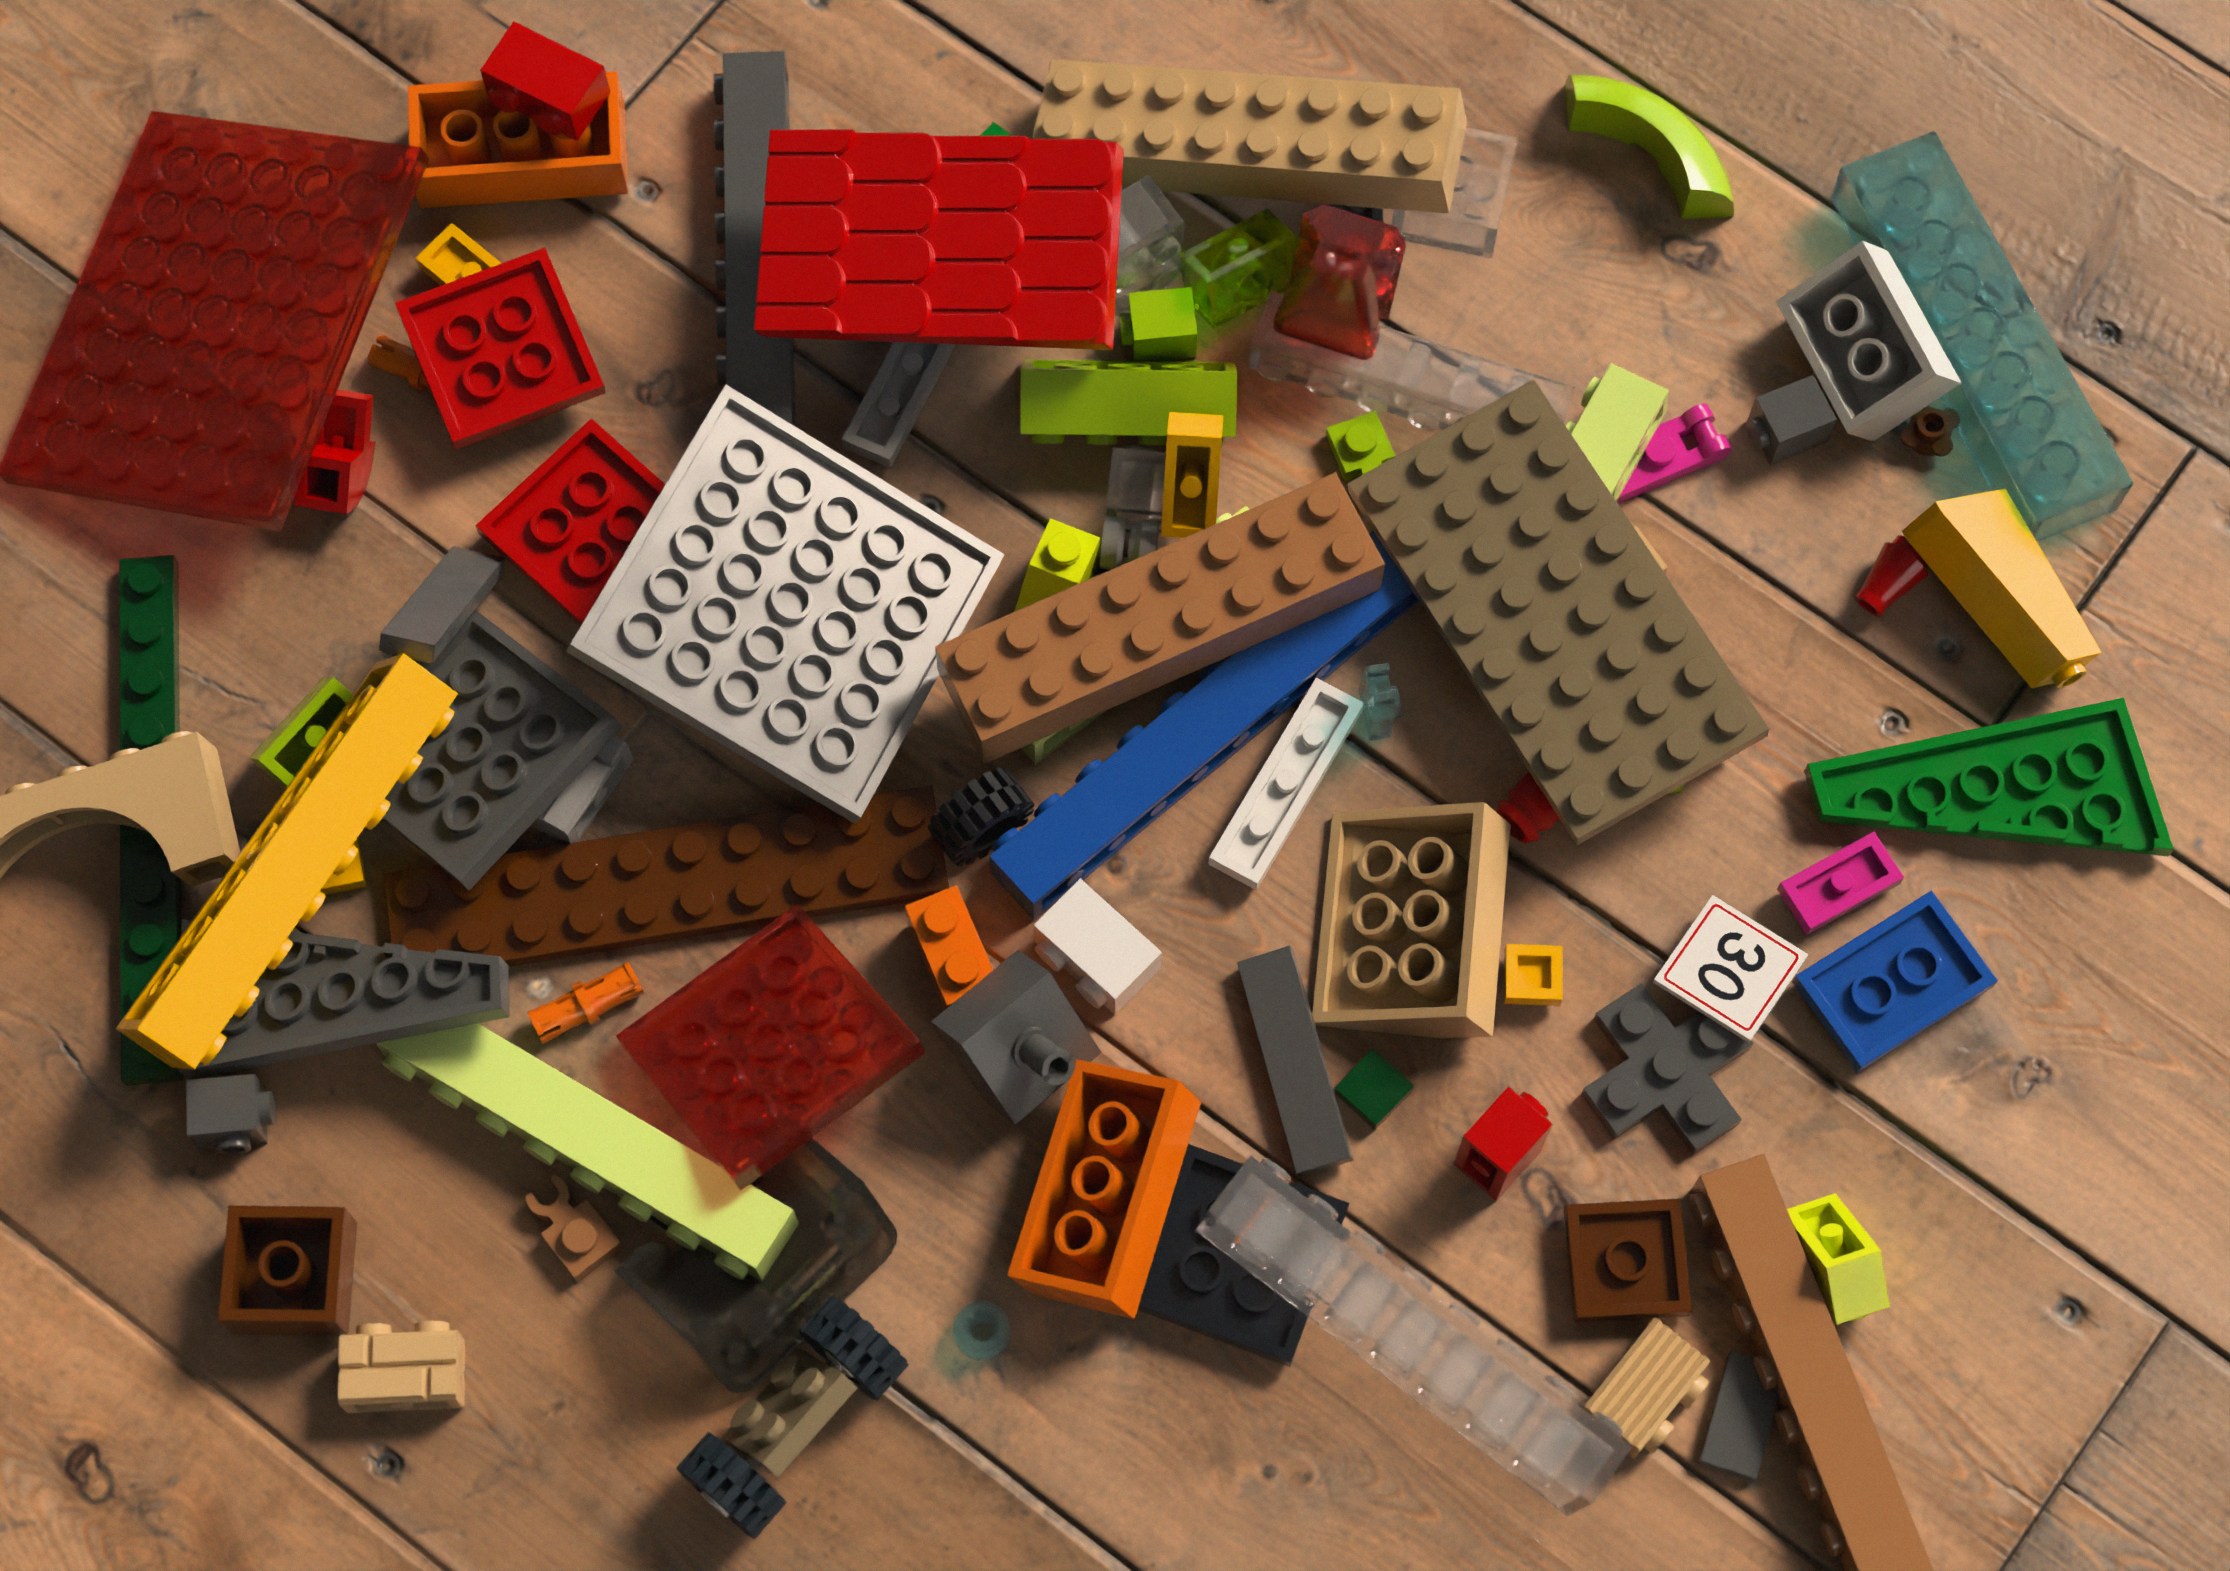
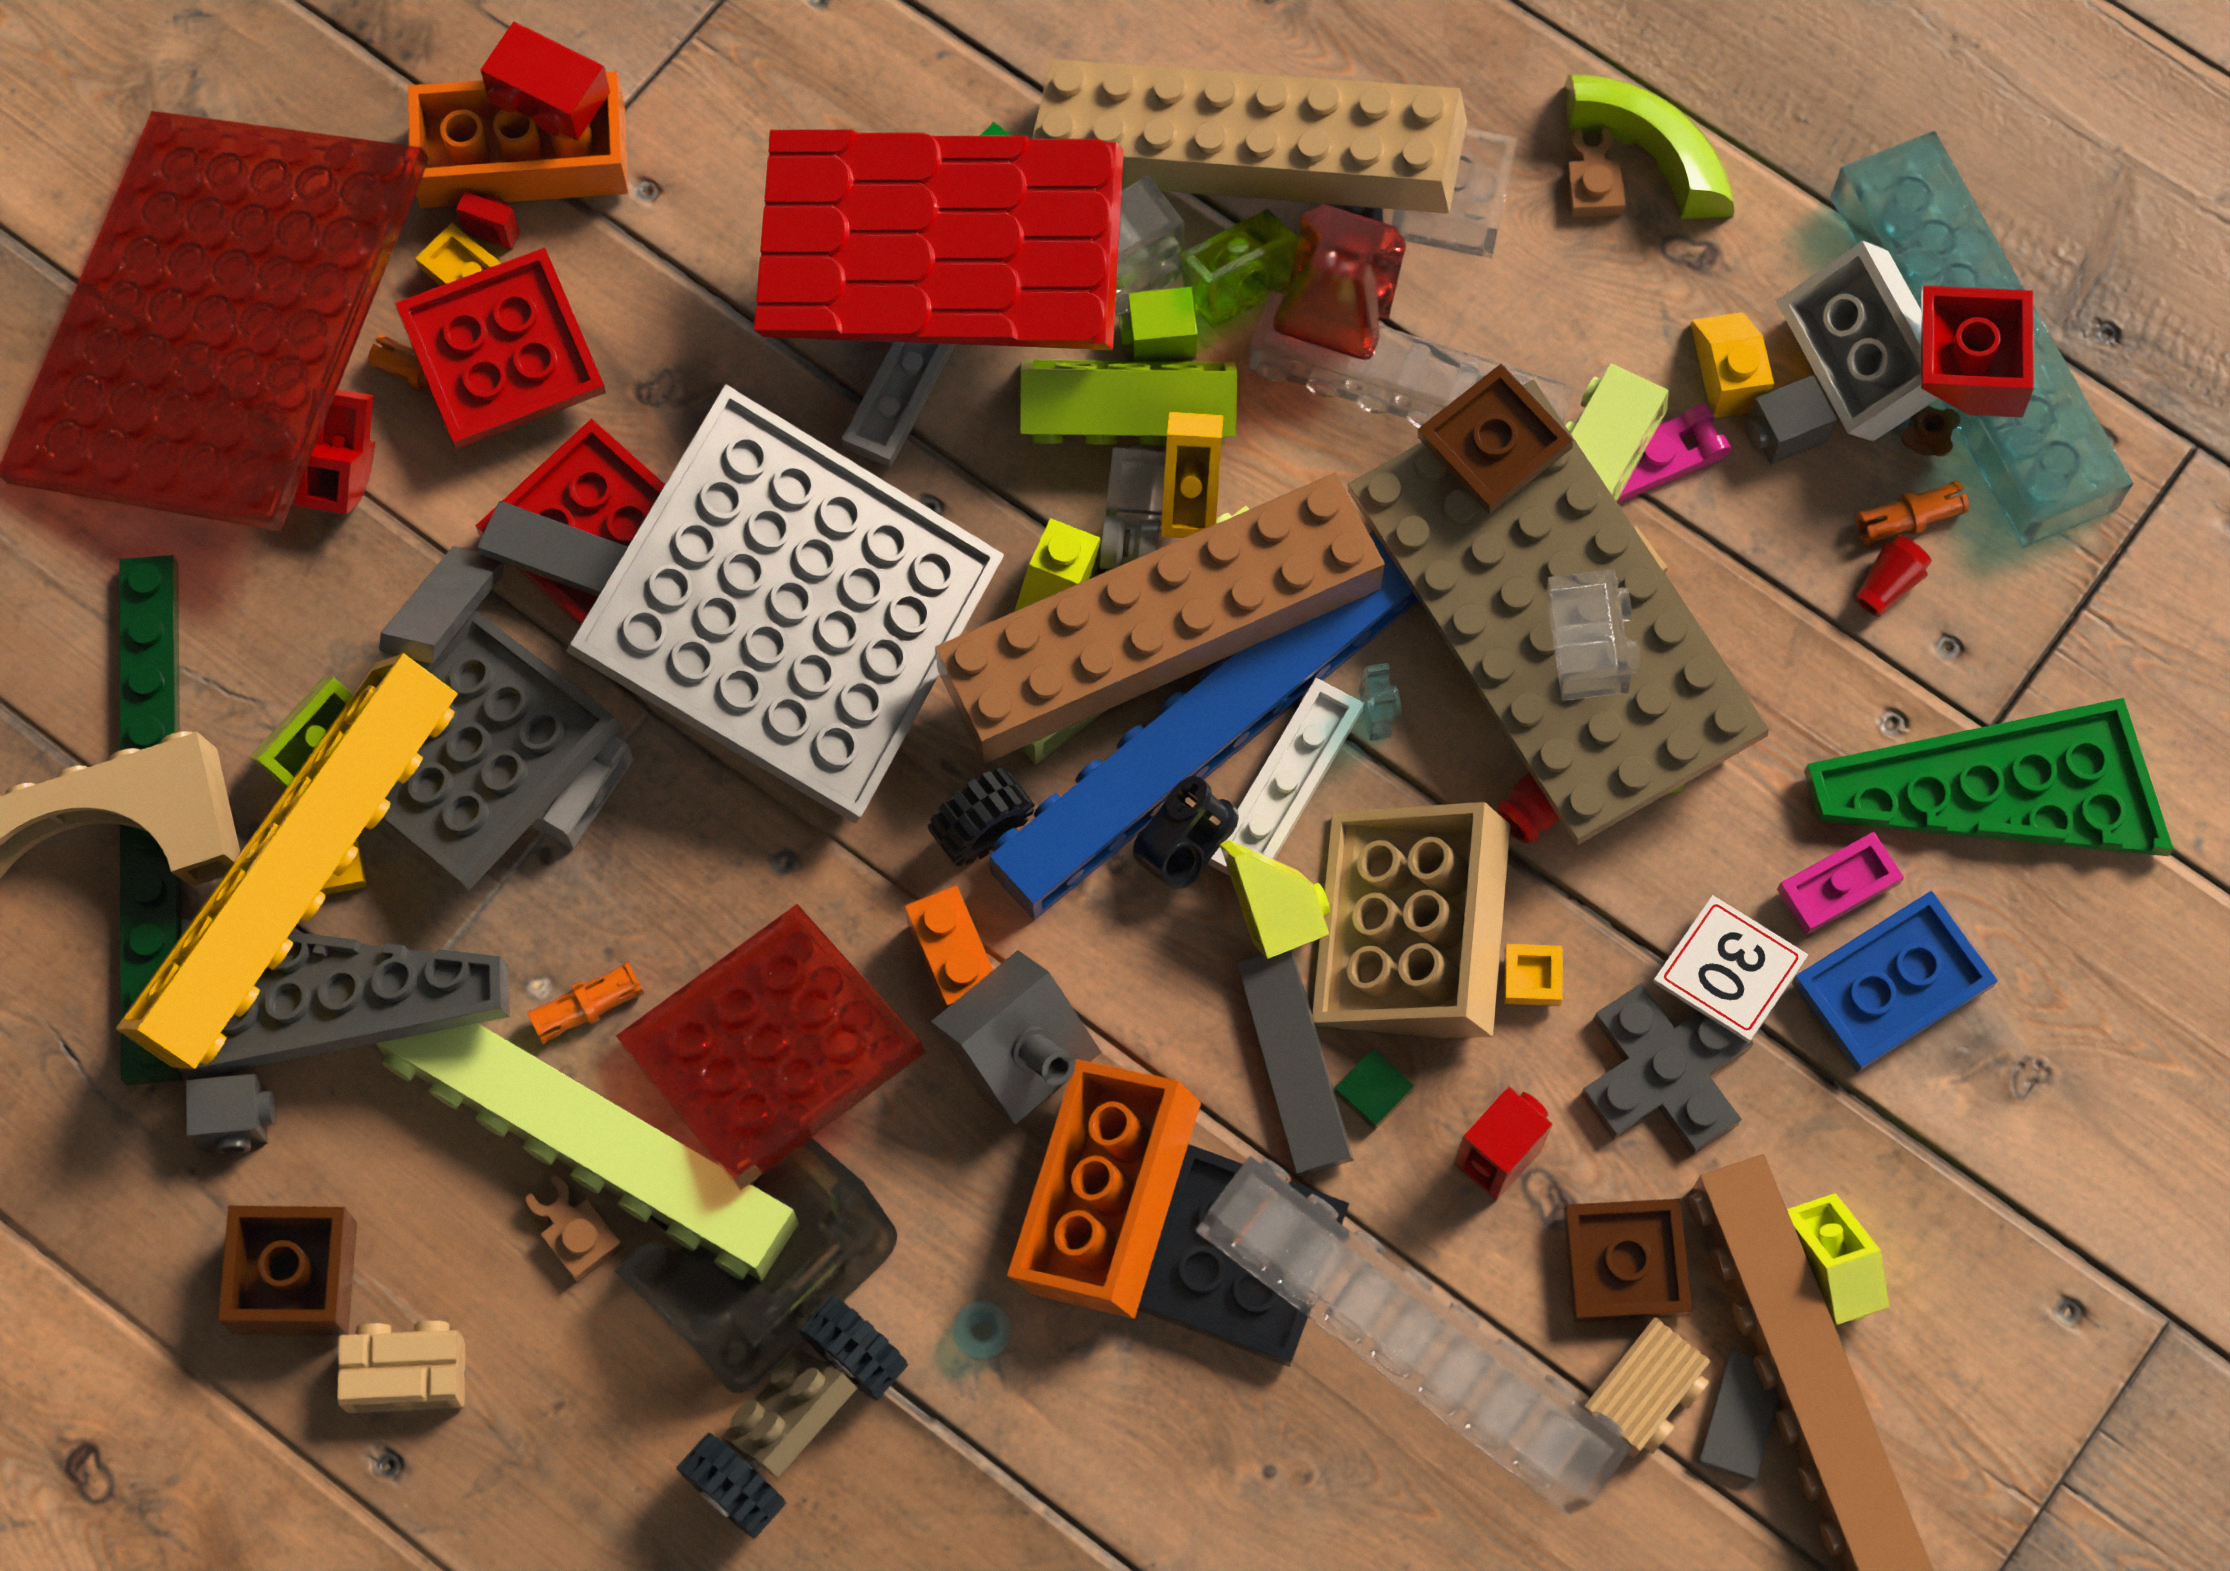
(488, 219): none -> red plate
(550, 549): none -> dark grey tile
(674, 882): reddish brown plate -> none
(753, 102): dark grey brick -> none
(1096, 948): white brick -> none
(1183, 837): none -> black piece
(1276, 901): none -> neon yellow slope
(1359, 445): lime plate -> none
(1495, 438): none -> reddish brown plate
(1590, 634): none -> clear brick
(1593, 181): none -> medium nougat plate
(1731, 362): none -> yellow slope
(1912, 512): none -> orange pin
(1978, 348): none -> red slope
(2005, 585): yellow slope -> none

